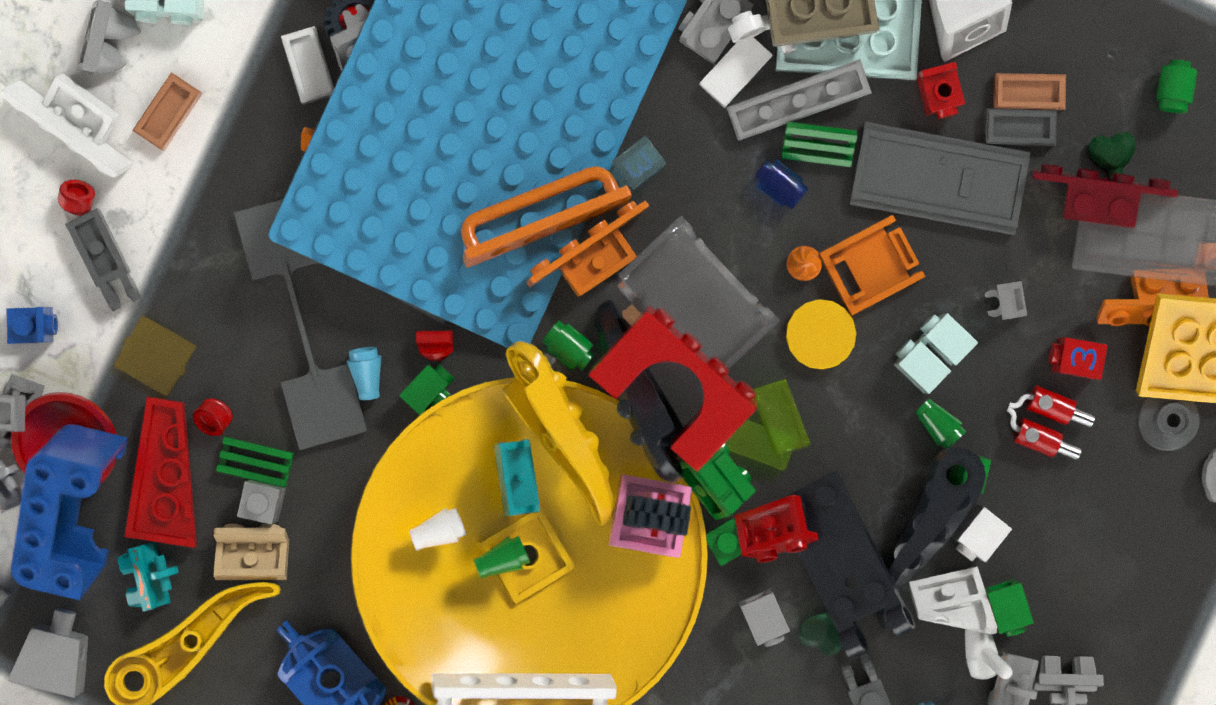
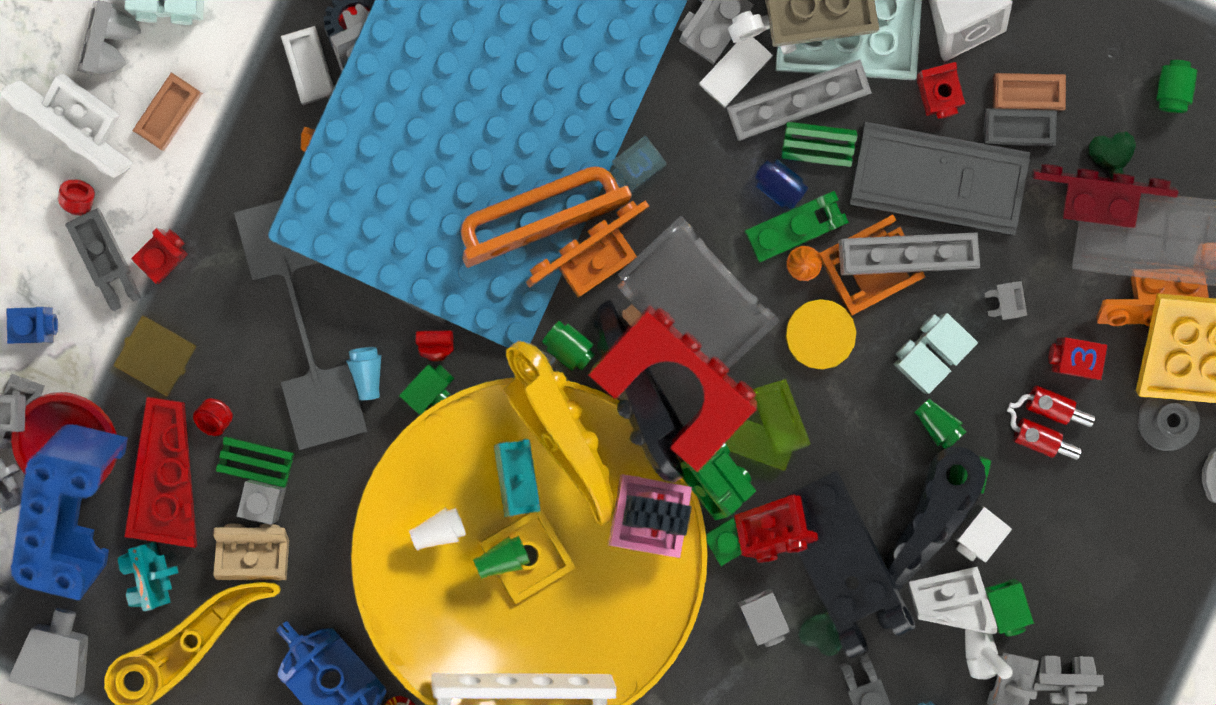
(160, 254): none -> red bracket
(795, 227): none -> green plate
(909, 253): none -> light grey tile

